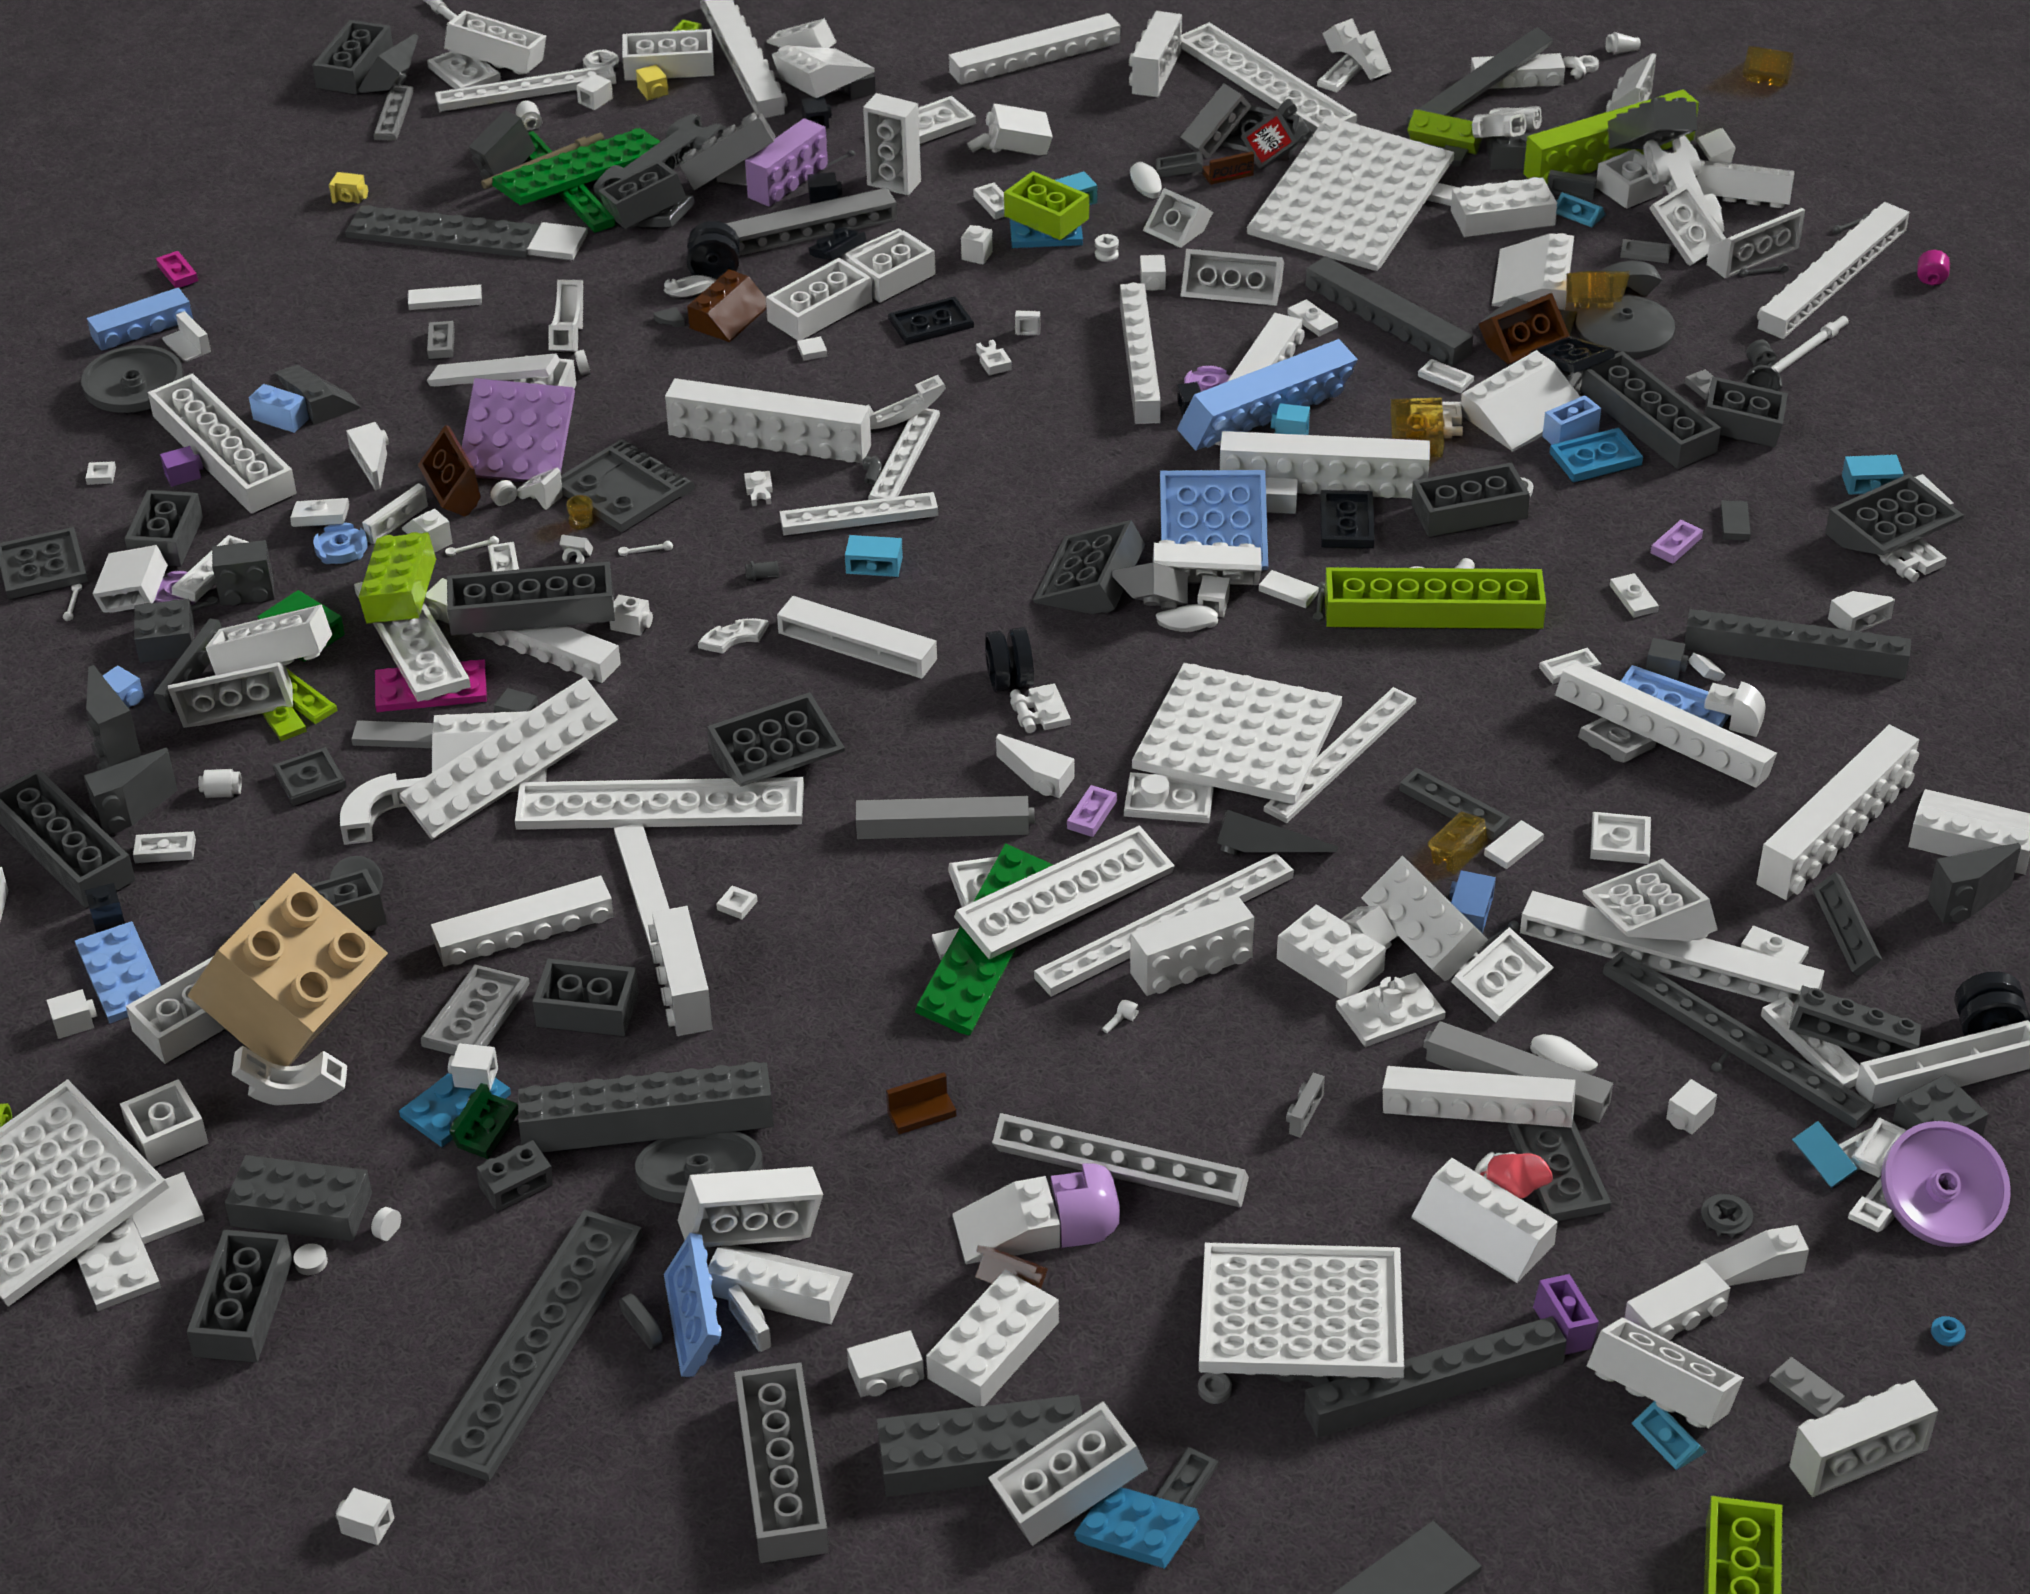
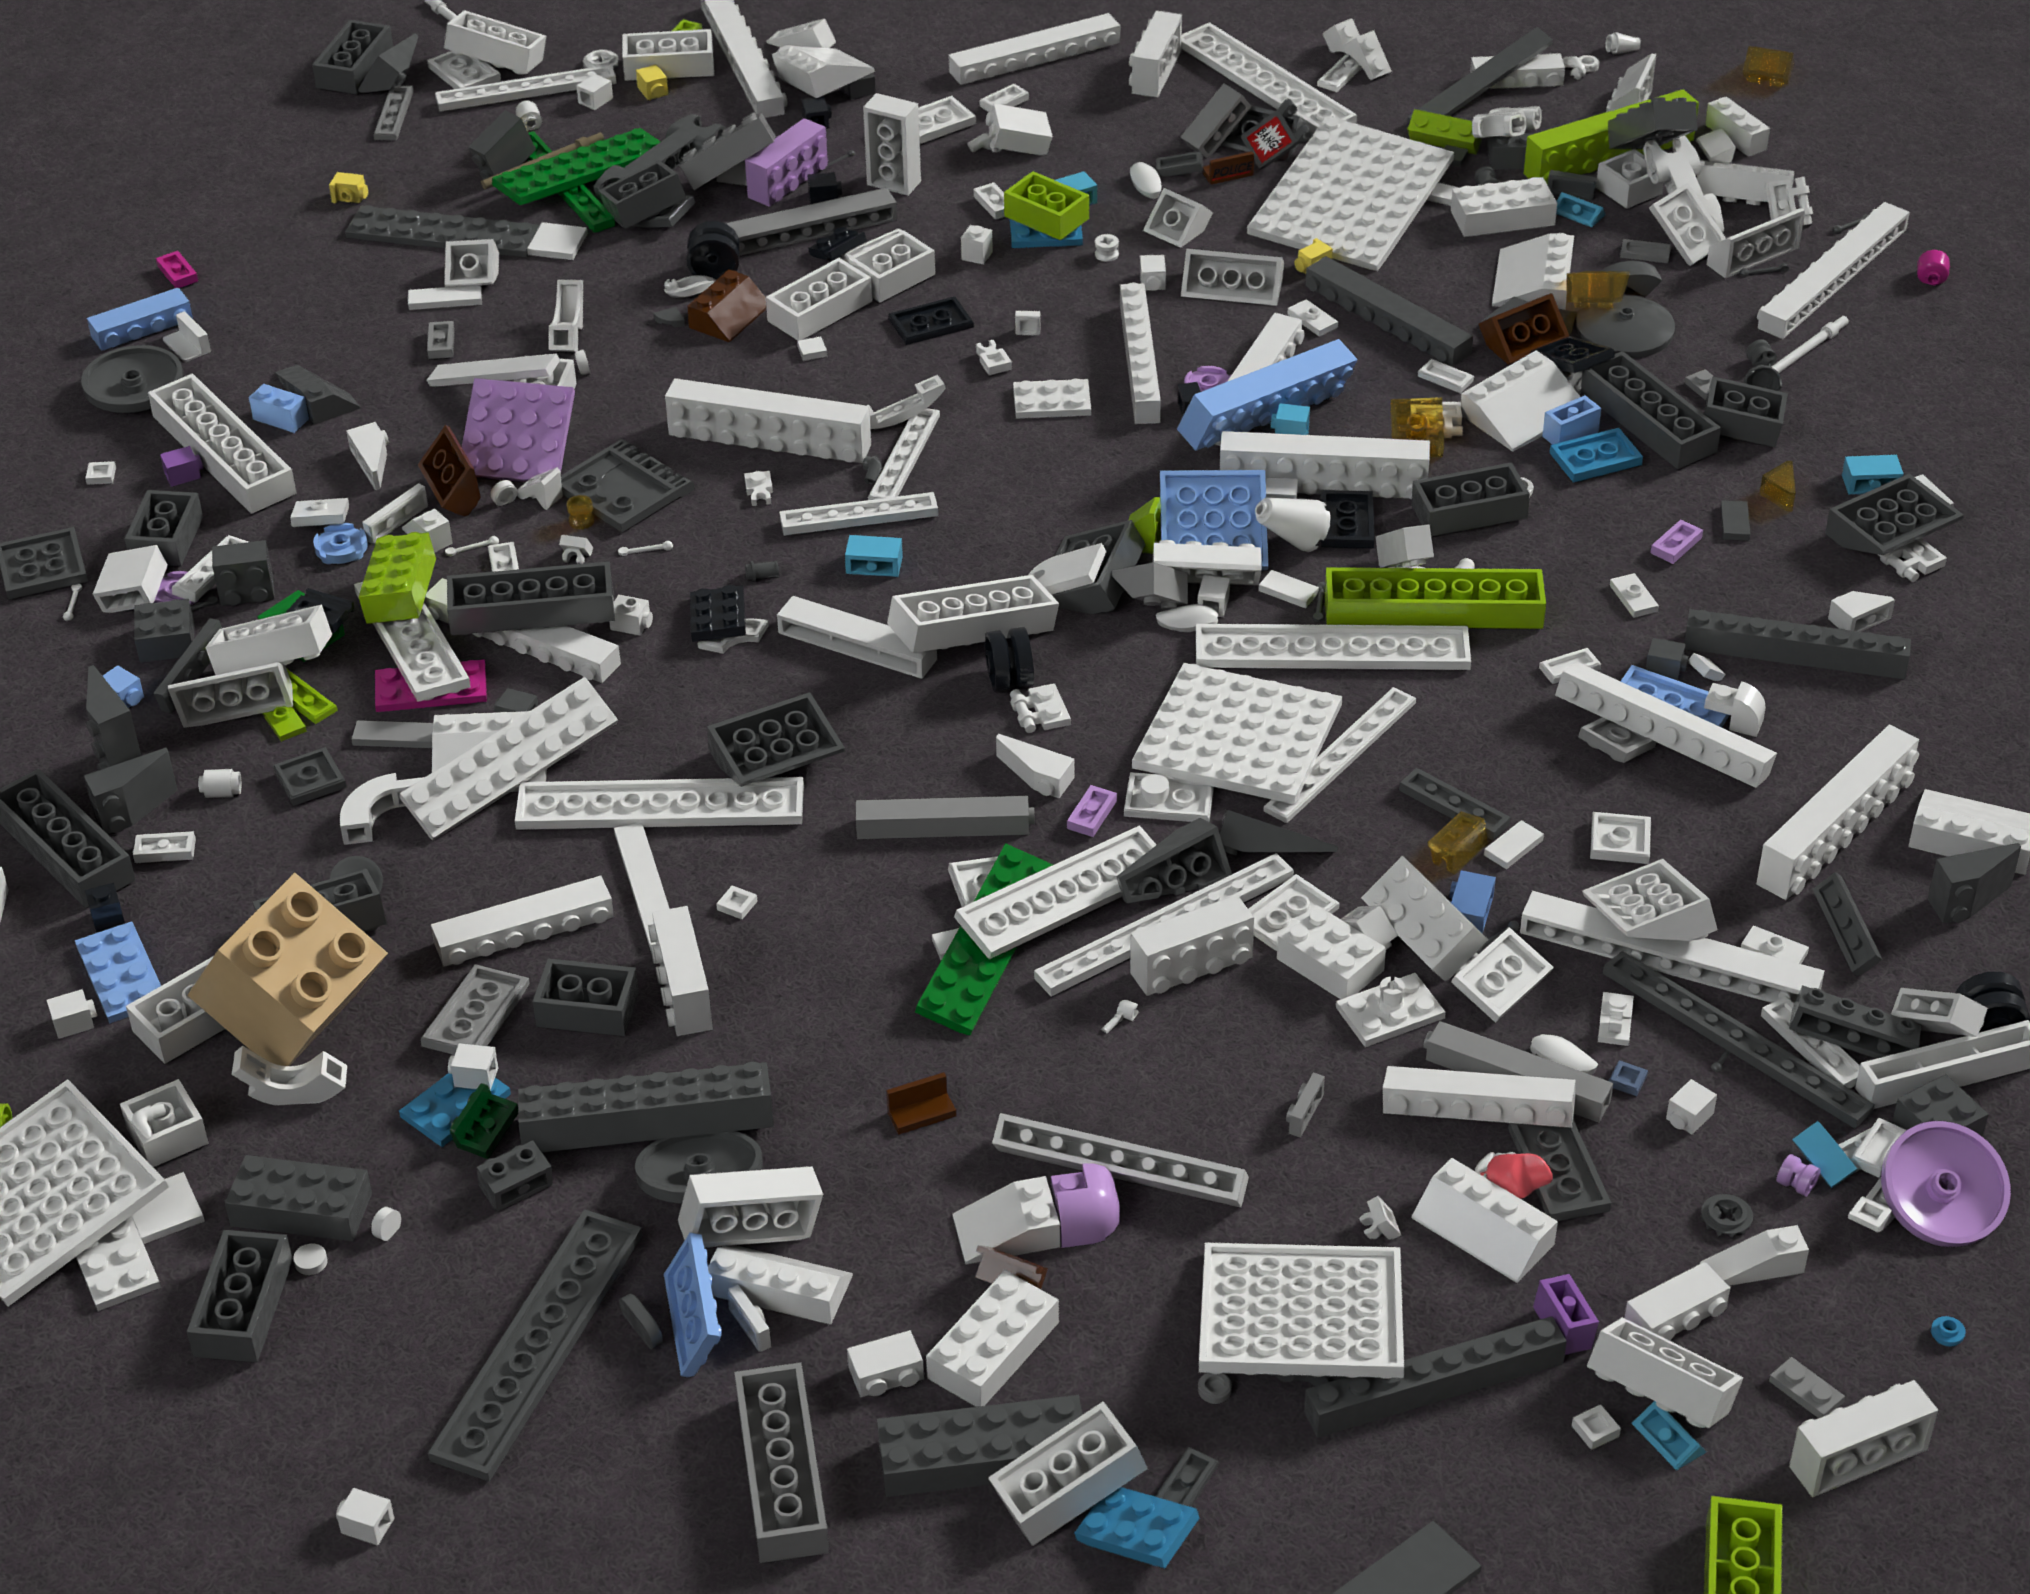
(143, 1116): none -> white animal
(335, 608): none -> black plate
(471, 263): none -> white slope
(717, 613): none -> black plate
(968, 611): none -> white brick
(1008, 96): none -> white plate
(1052, 398): none -> white plate
(1070, 569): none -> white tile
(1148, 523): none -> lime slope
(1179, 863): none -> dark grey wedge
(1285, 906): none -> white tile
(1295, 520): none -> white cone
(1312, 254): none -> light yellow brick
(1333, 646): none -> white plate
(1382, 1219): none -> white tile
(1405, 547): none -> white brick
(1485, 175): none -> dark grey bush
(1596, 1427): none -> white plate
(1615, 1018): none -> white plate
(1628, 1078): none -> sand blue tile
(1742, 128): none -> white brick
(1779, 486): none -> clear yellow slope
(1781, 198): none -> white plate
(1798, 1175): none -> lavender wheel
(1940, 1011): none -> white brick

